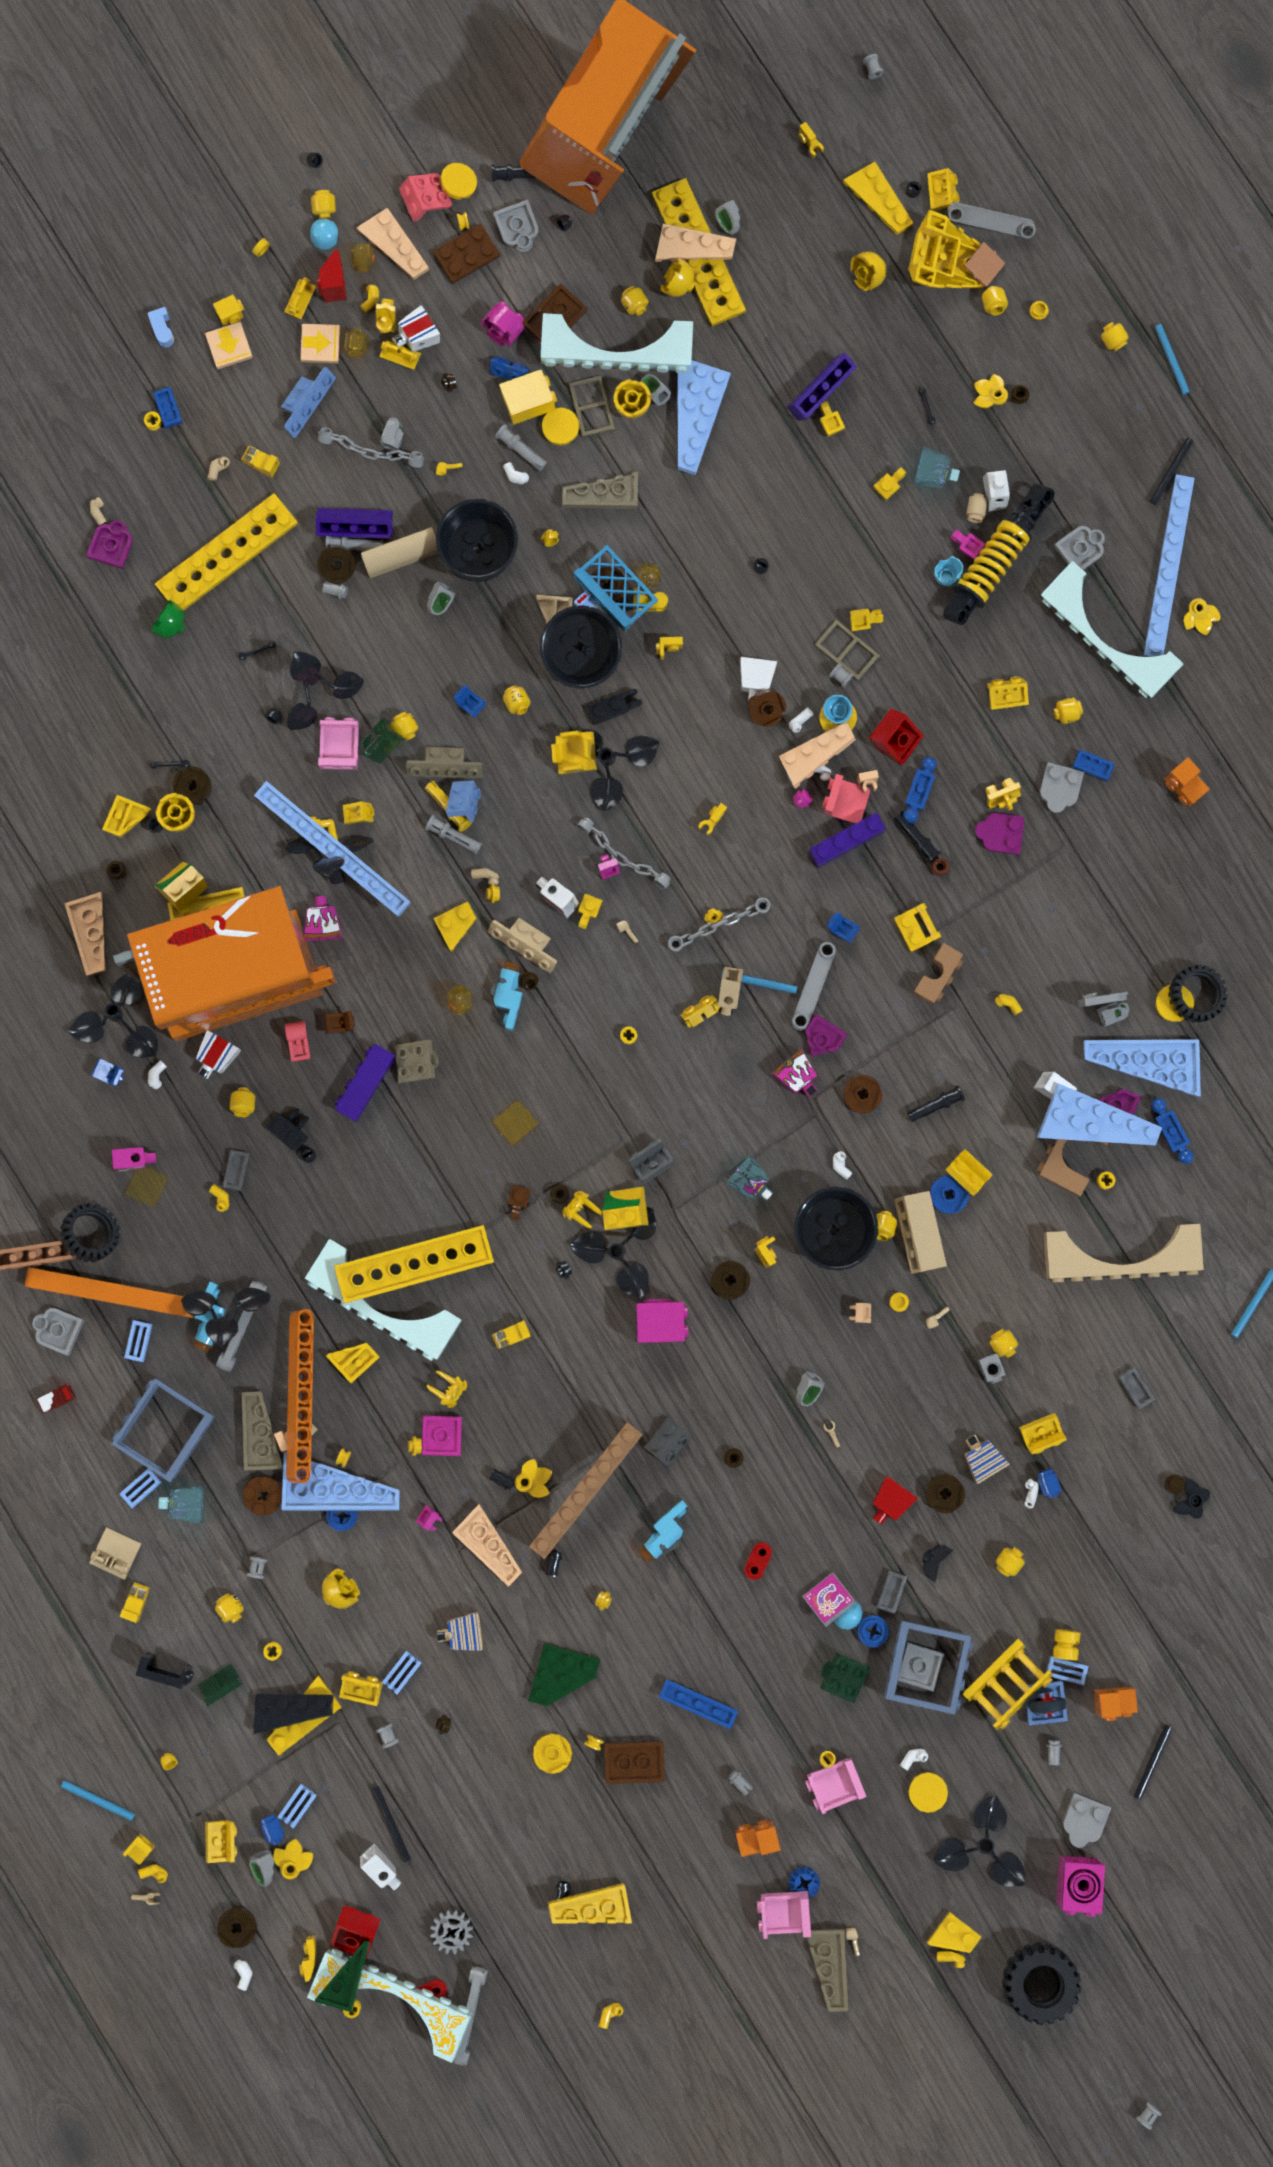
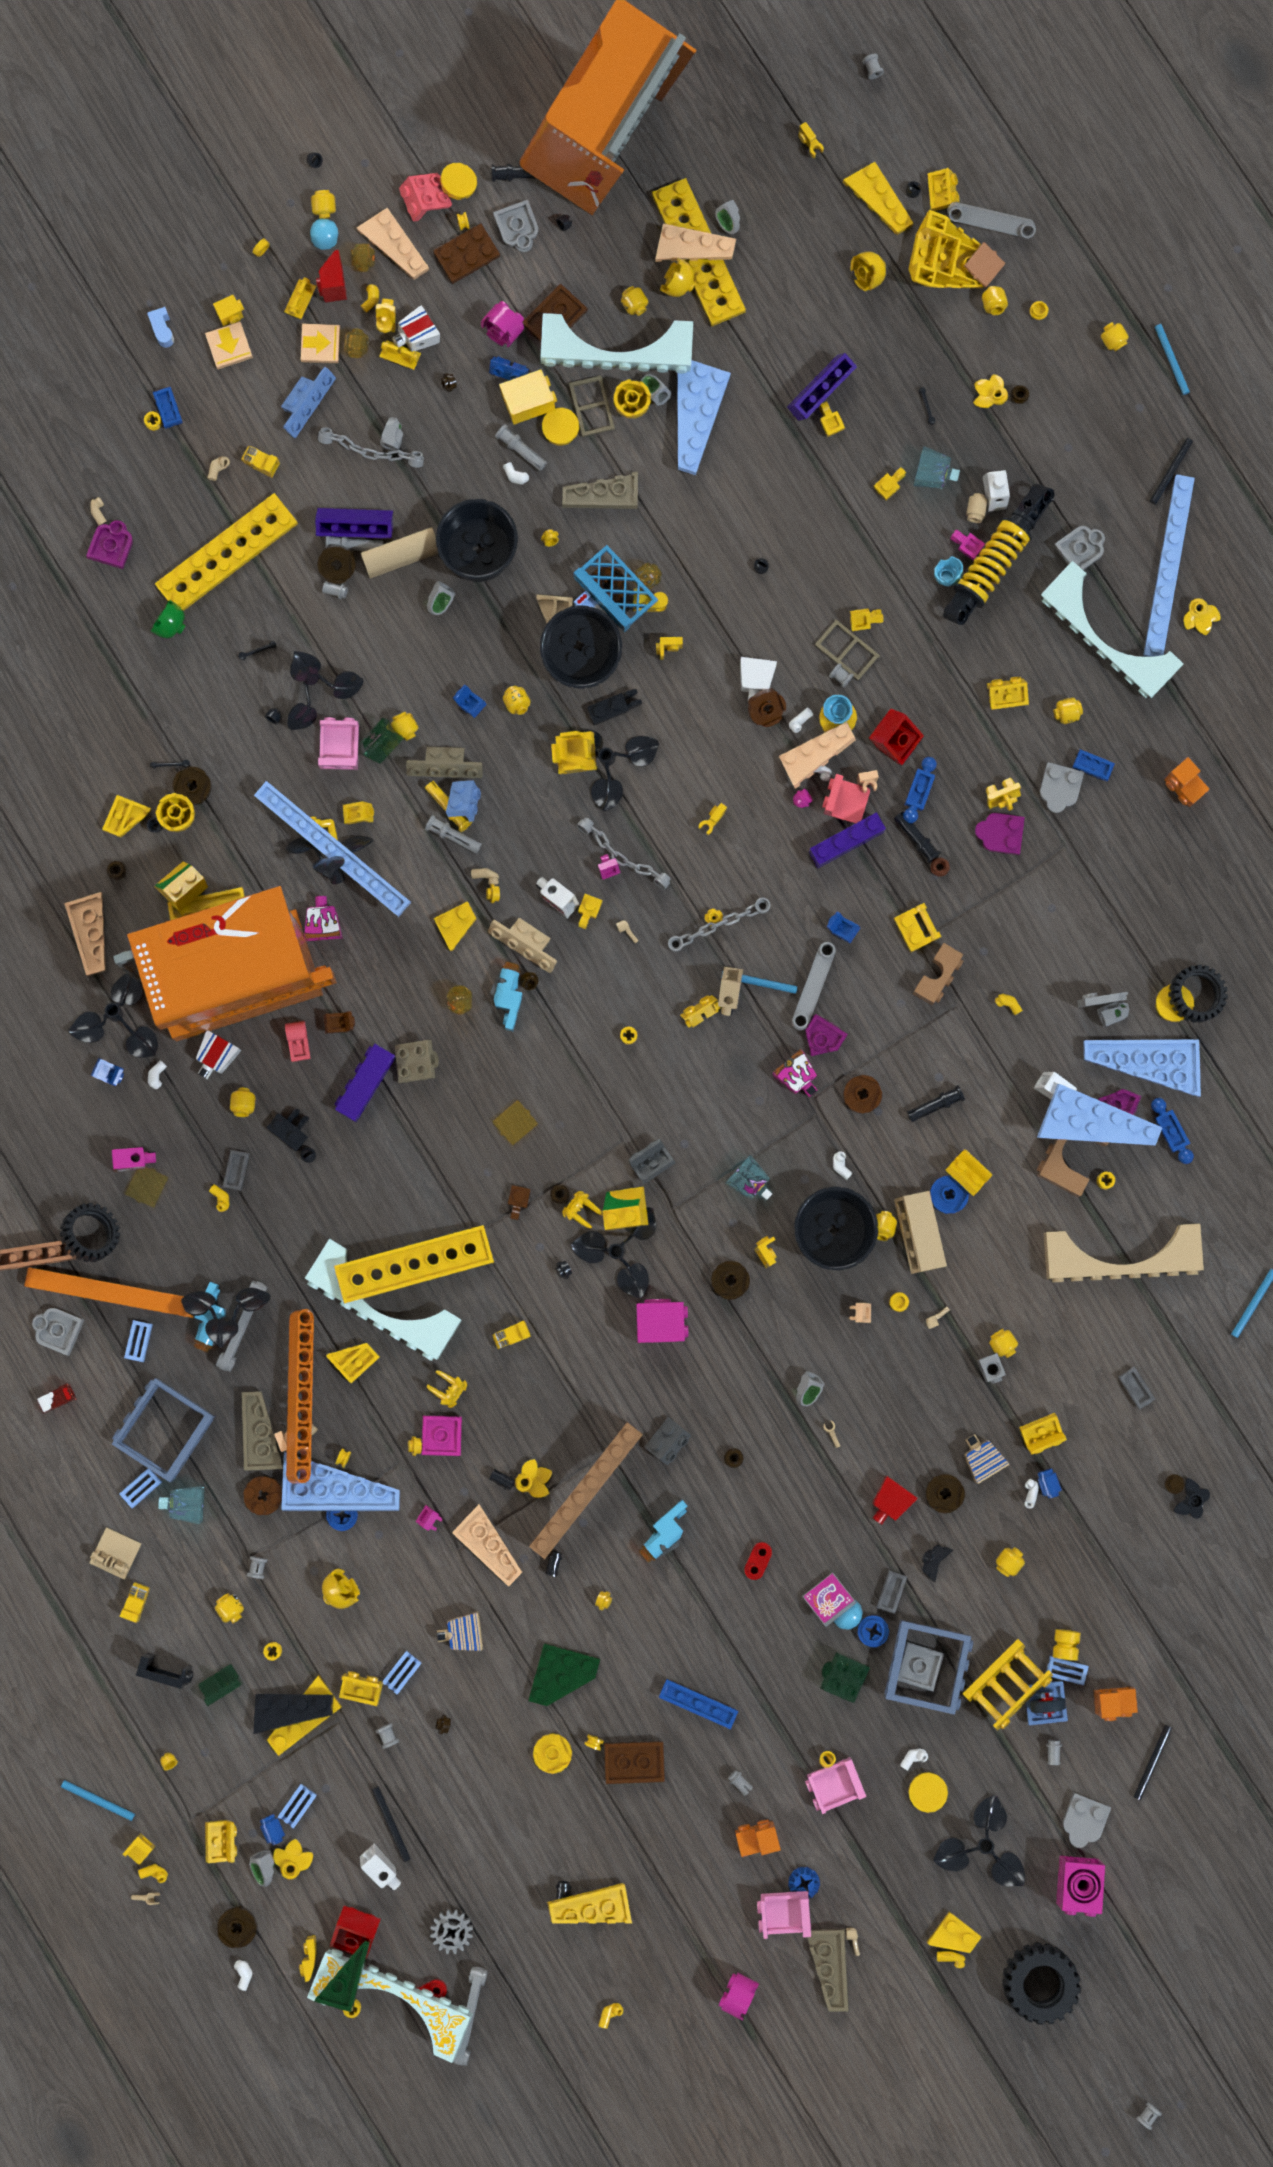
(442, 467): yellow hand -> none
(739, 1996): none -> dark pink brick

